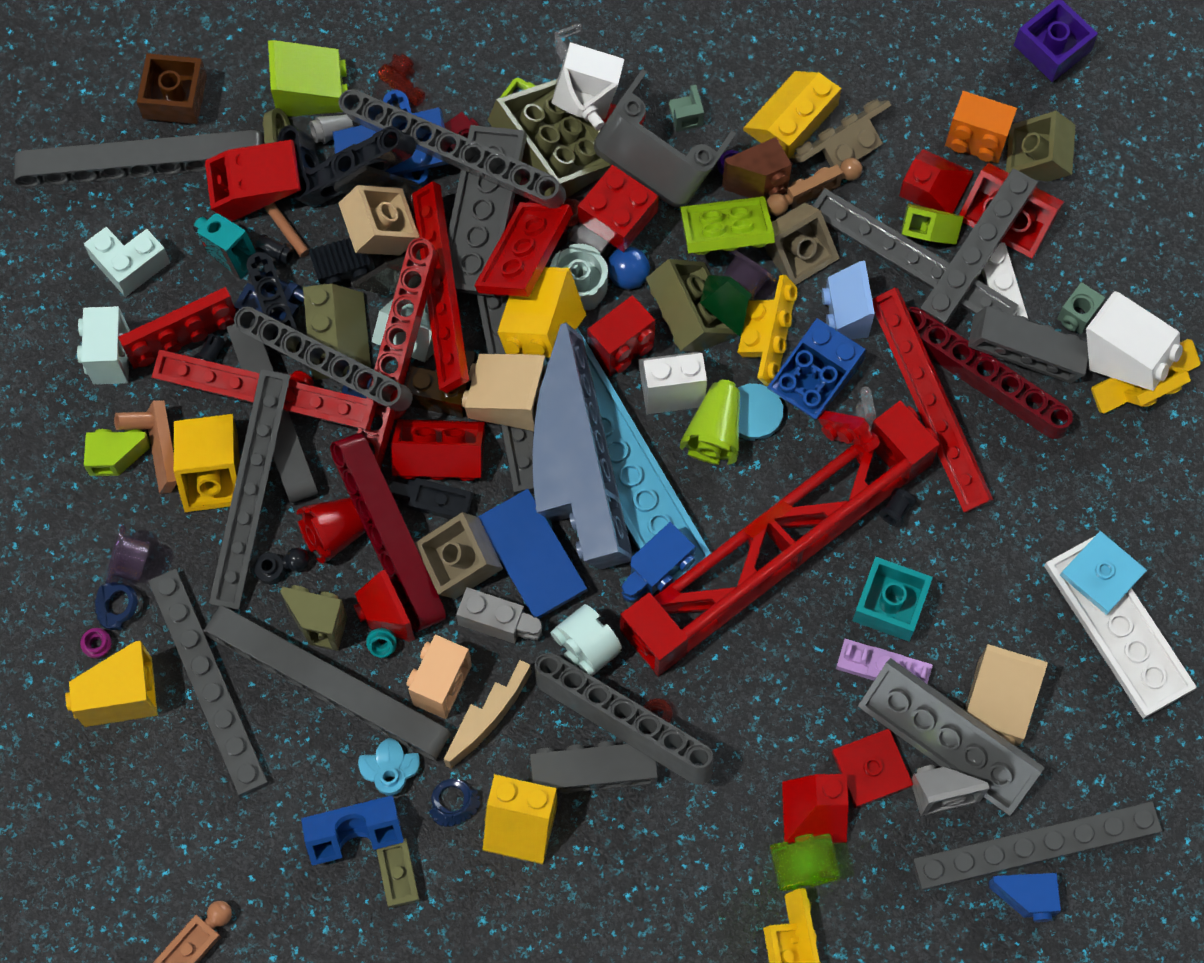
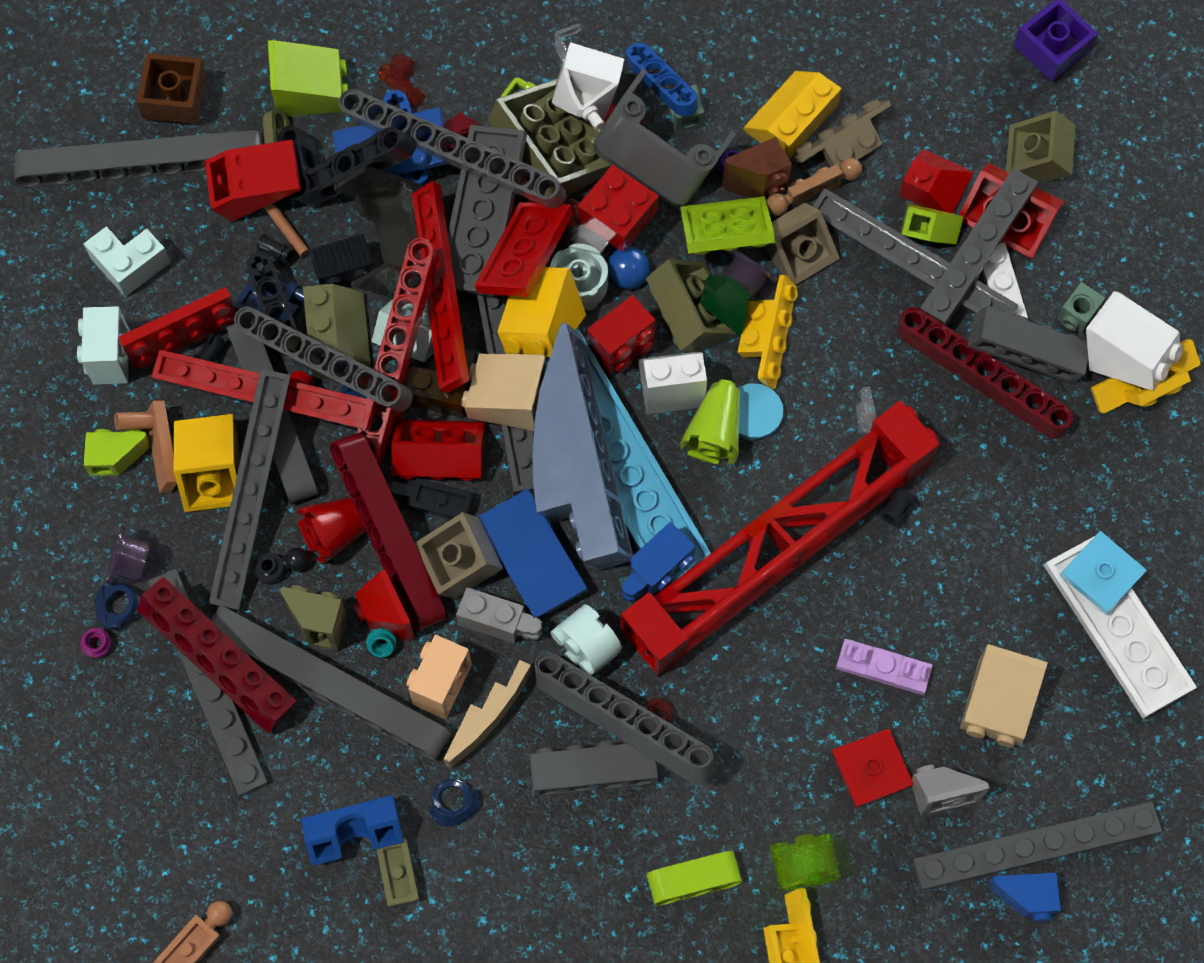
(115, 689): yellow slope -> none
(215, 655): none -> dark red brick
(218, 239): teal torso -> none
(324, 126): light grey cone -> none
(378, 220): tan brick -> none
(389, 762): medium azure plate -> none
(519, 819): yellow slope -> none
(666, 76): none -> blue beam
(694, 878): none -> lime beam
(815, 807): red slope -> none
(817, 369): blue slope -> none
(848, 429): red plate -> none
(849, 301): light blue slope -> none
(892, 599): teal brick -> none
(931, 400): red plate -> none
(950, 735): dark grey plate -> none
(980, 127): orange brick -> none

